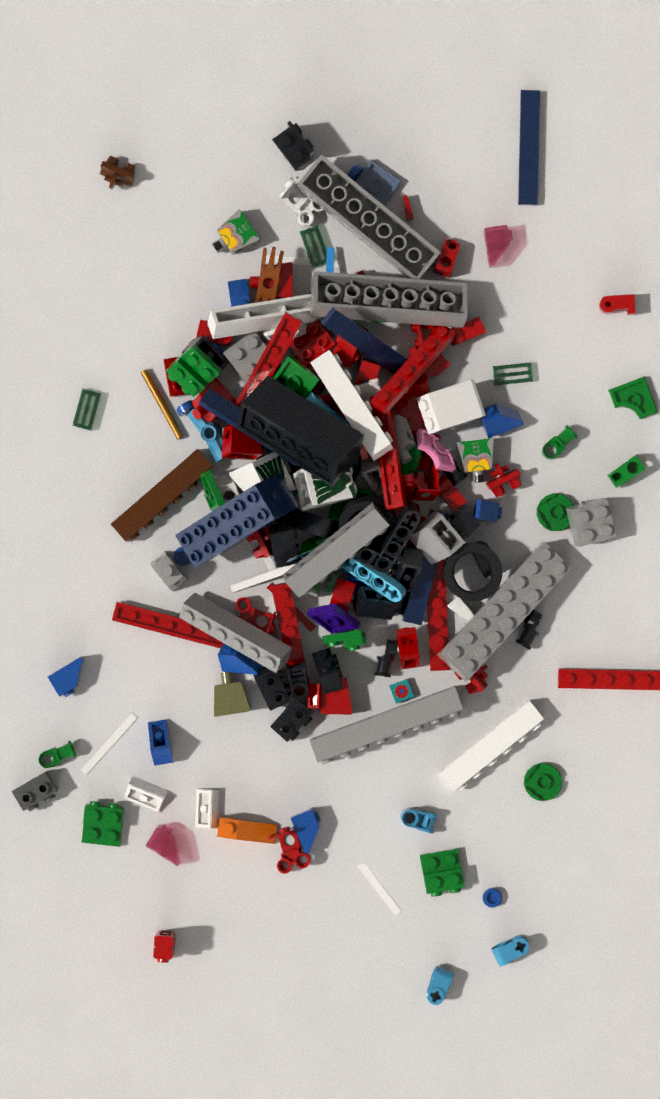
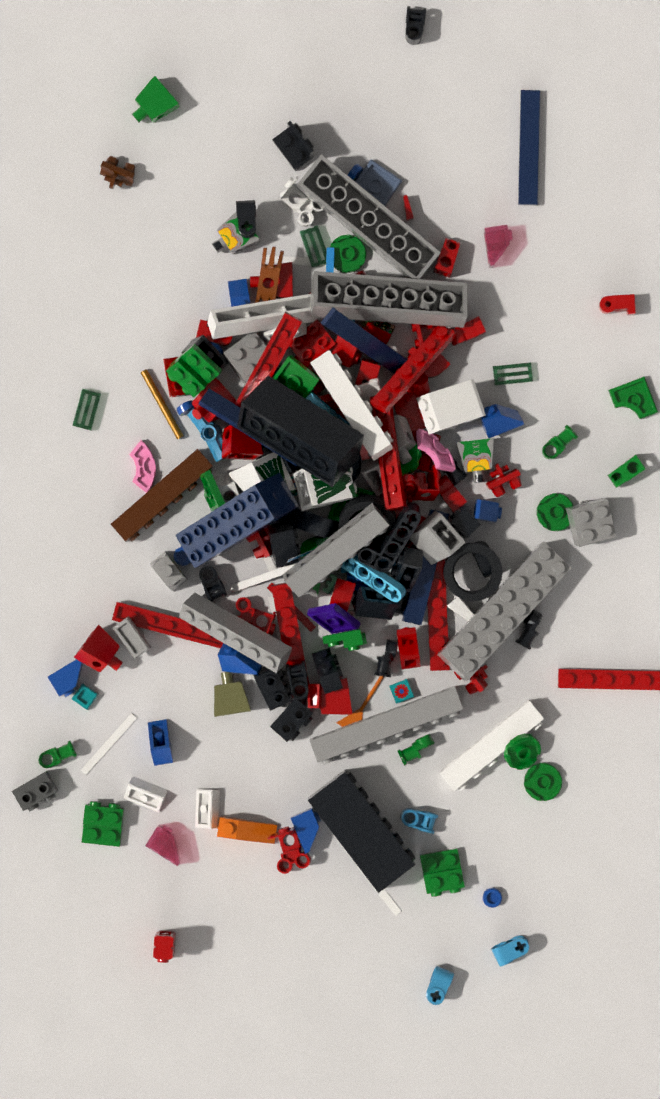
(85, 696): none -> teal tile
(99, 651): none -> red torso
(132, 637): none -> light grey tile
(145, 466): none -> bright pink tile
(154, 102): none -> green torso
(212, 584): none -> black piece
(246, 215): none -> black piece
(348, 253): none -> green tile
(357, 715): none -> orange piece
(362, 830): none -> black brick
(381, 330): none -> red brick
(411, 753): none -> green connector
(414, 22): none -> black piece
(522, 751): none -> green tile

